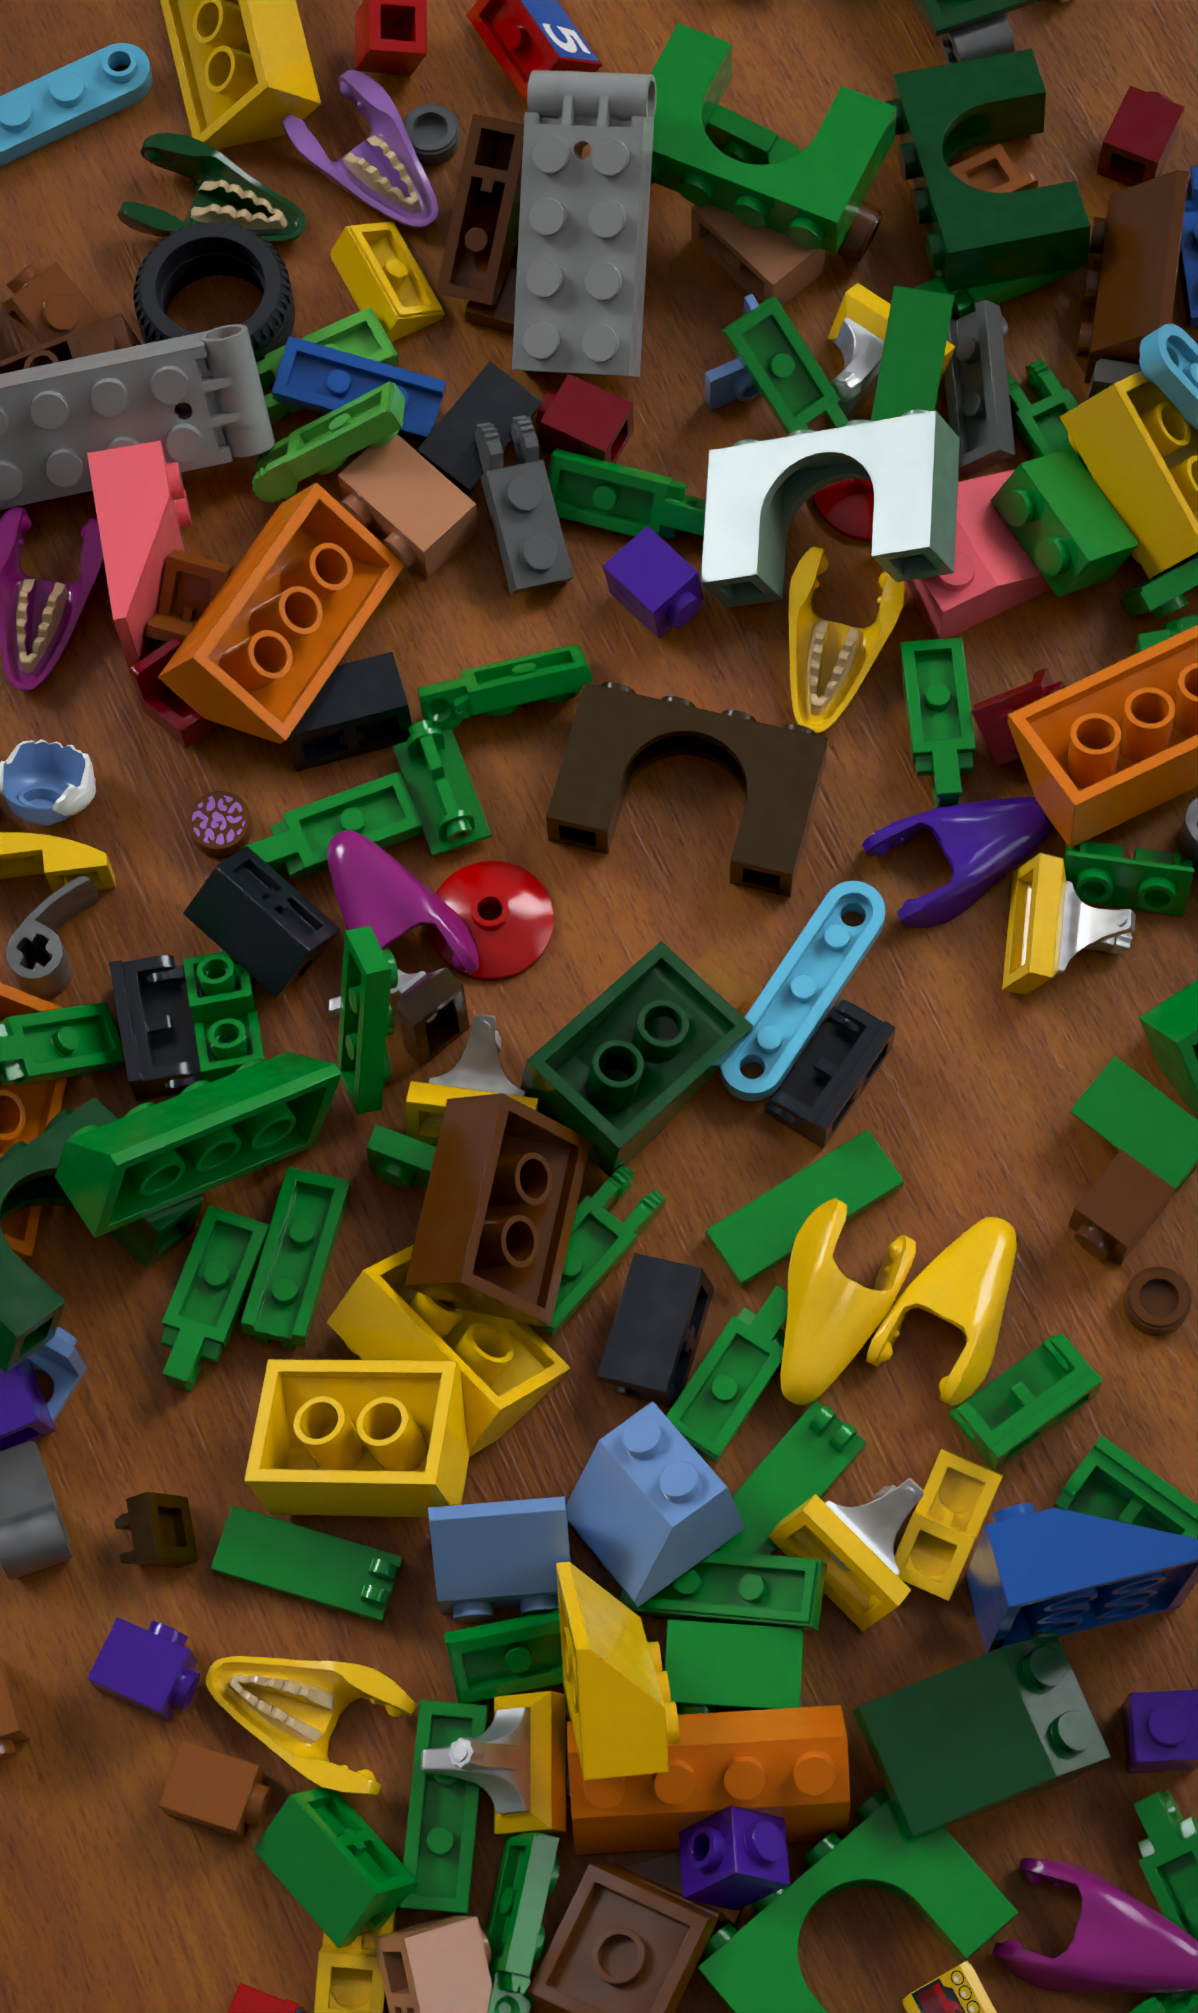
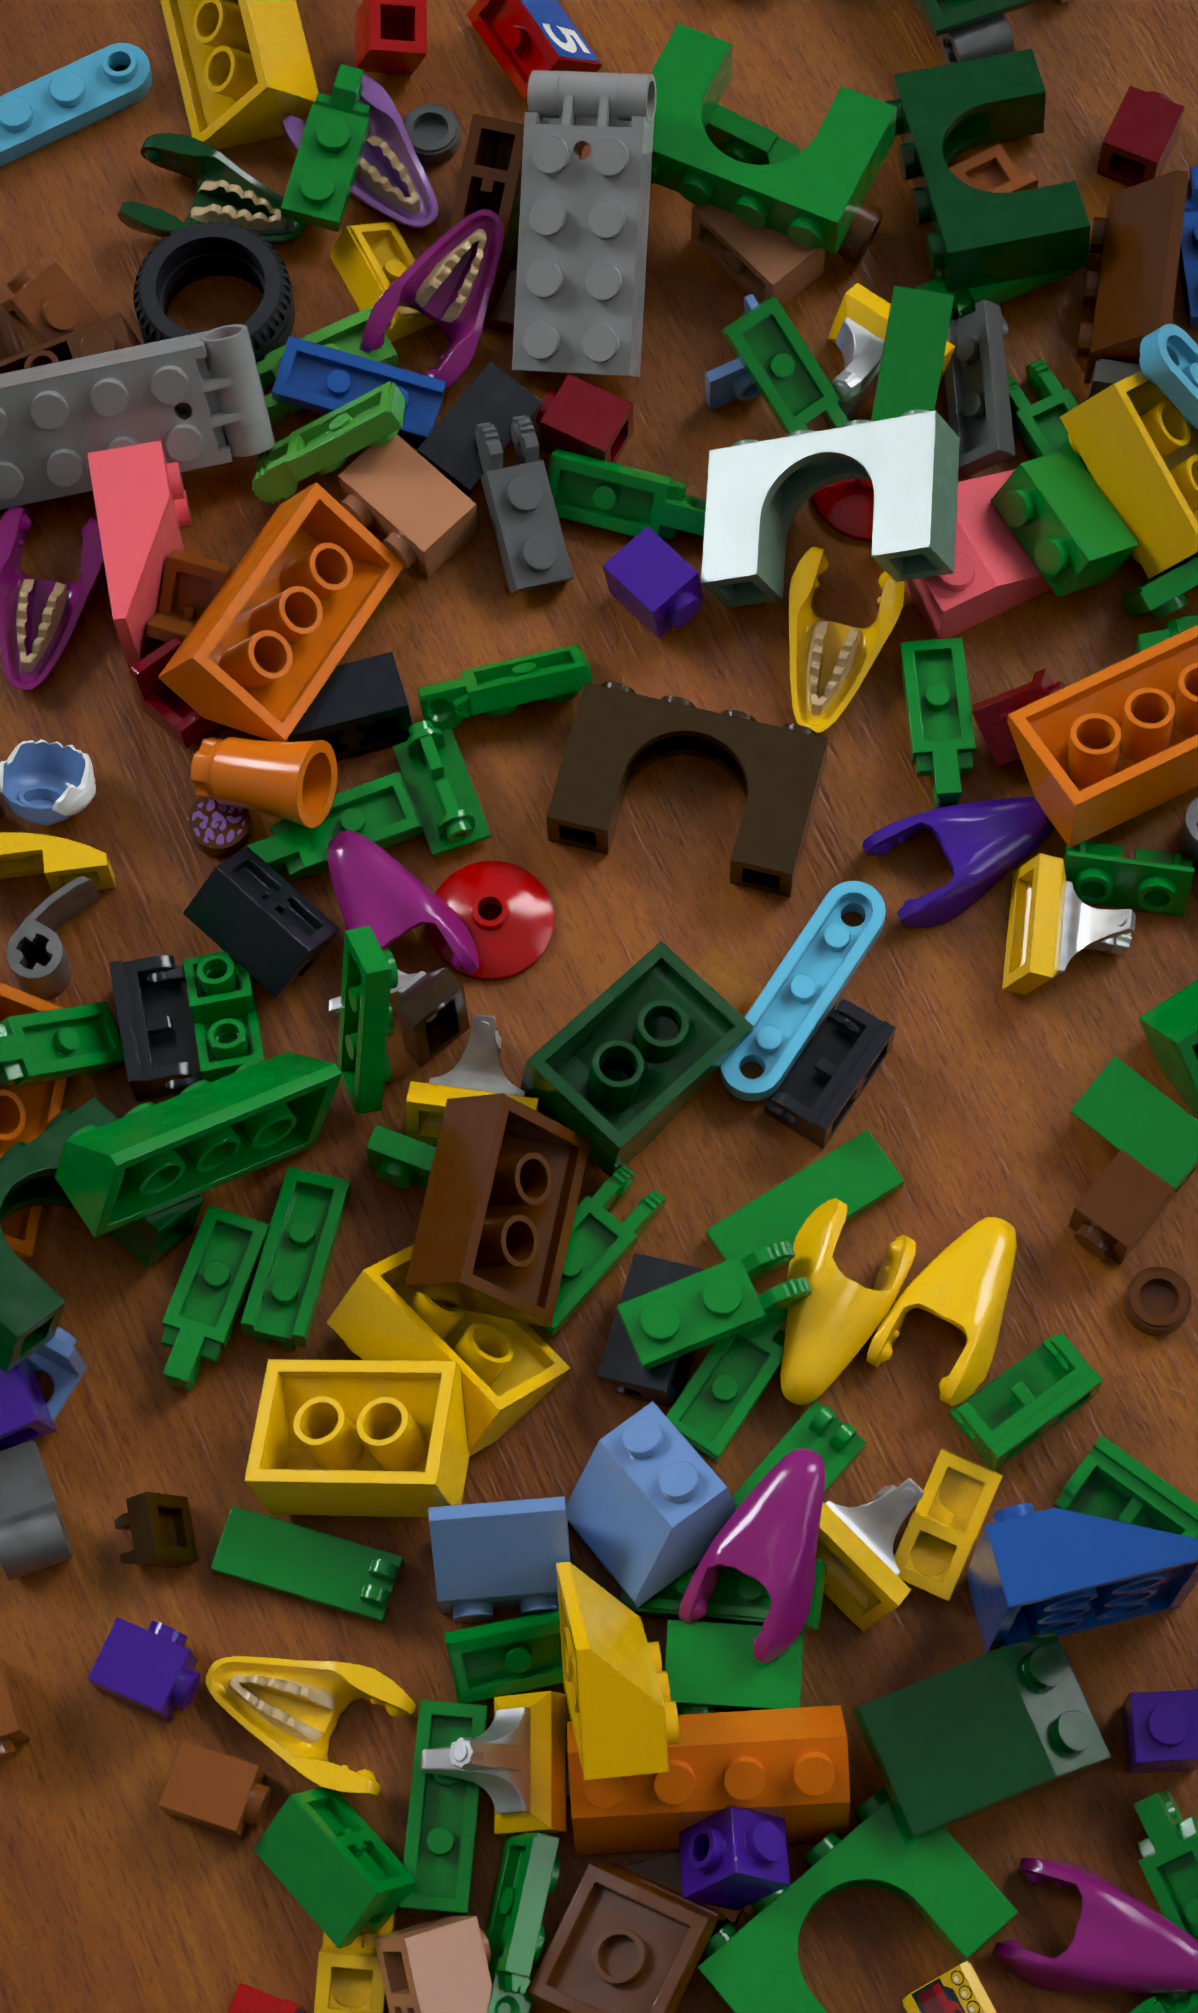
(268, 776): none -> orange plant
(329, 154): none -> green hinge
(450, 288): none -> magenta animal
(708, 1306): none -> green hinge
(774, 1543): none -> magenta animal

